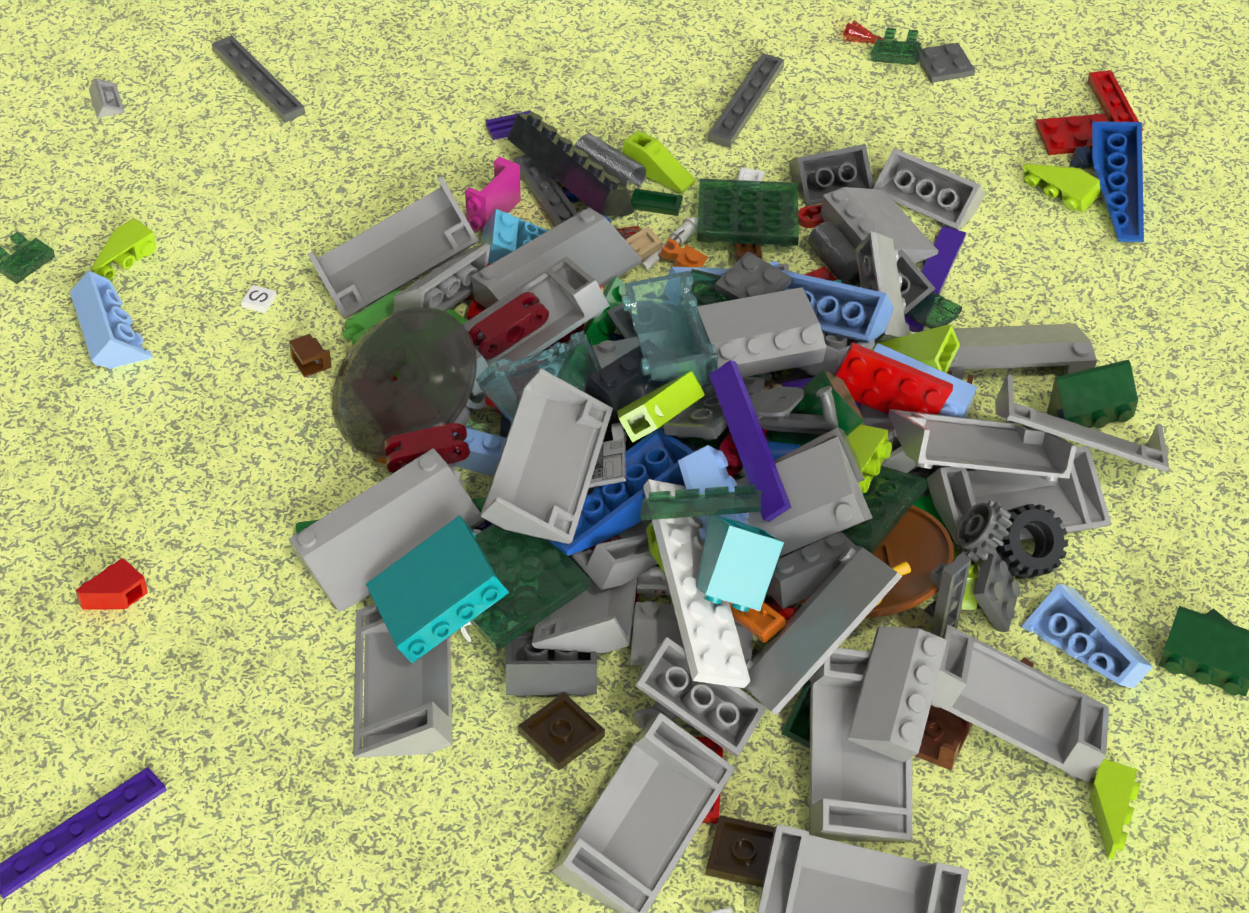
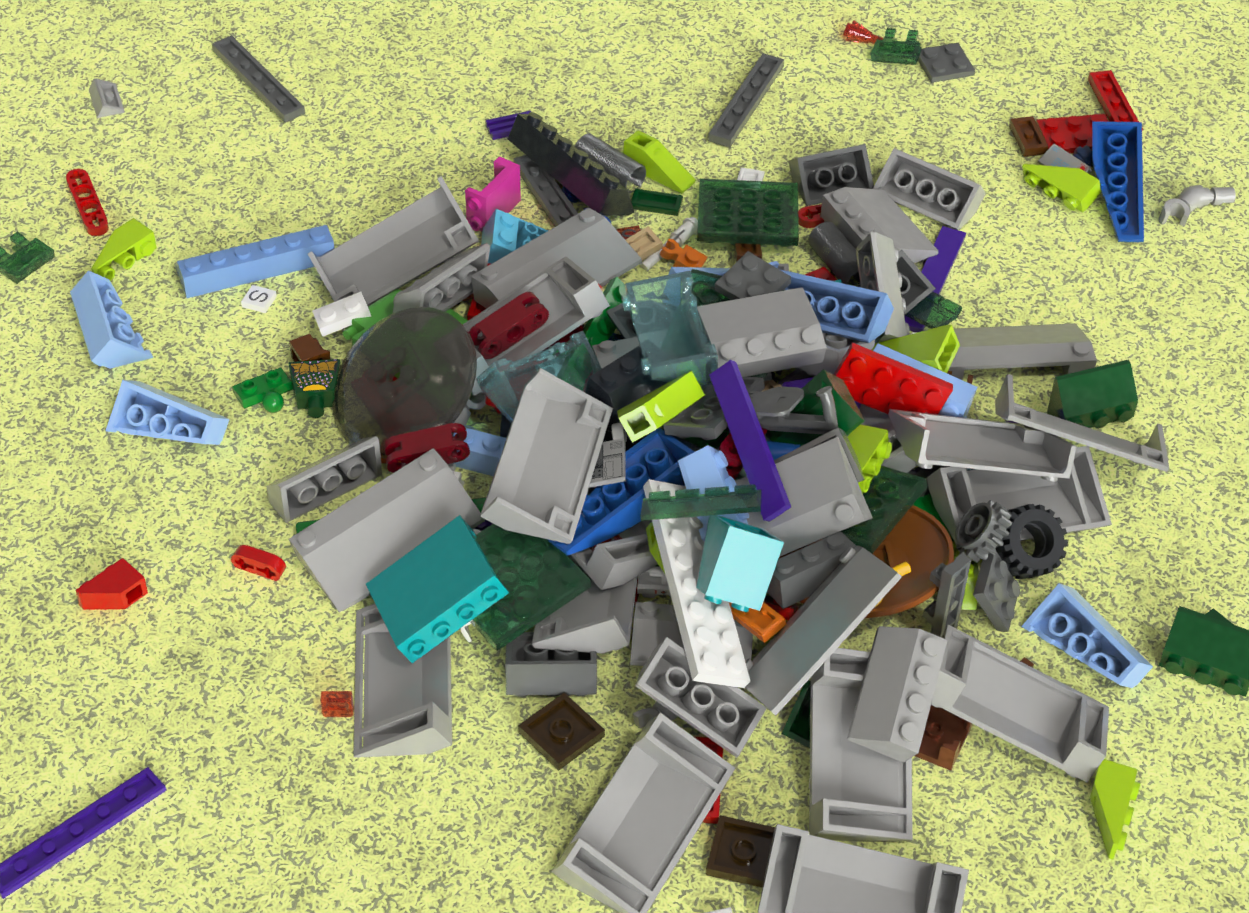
(88, 202): none -> red beam
(162, 415): none -> light blue wedge
(253, 261): none -> medium blue slope
(258, 562): none -> red beam
(265, 389): none -> green plate
(314, 384): none -> dark green torso
(326, 479): none -> light grey slope
(337, 703): none -> clear red tile
(340, 313): none -> white bracket
(1028, 136): none -> reddish brown plate
(1059, 157): none -> light grey tile
(1193, 198): none -> light grey piece

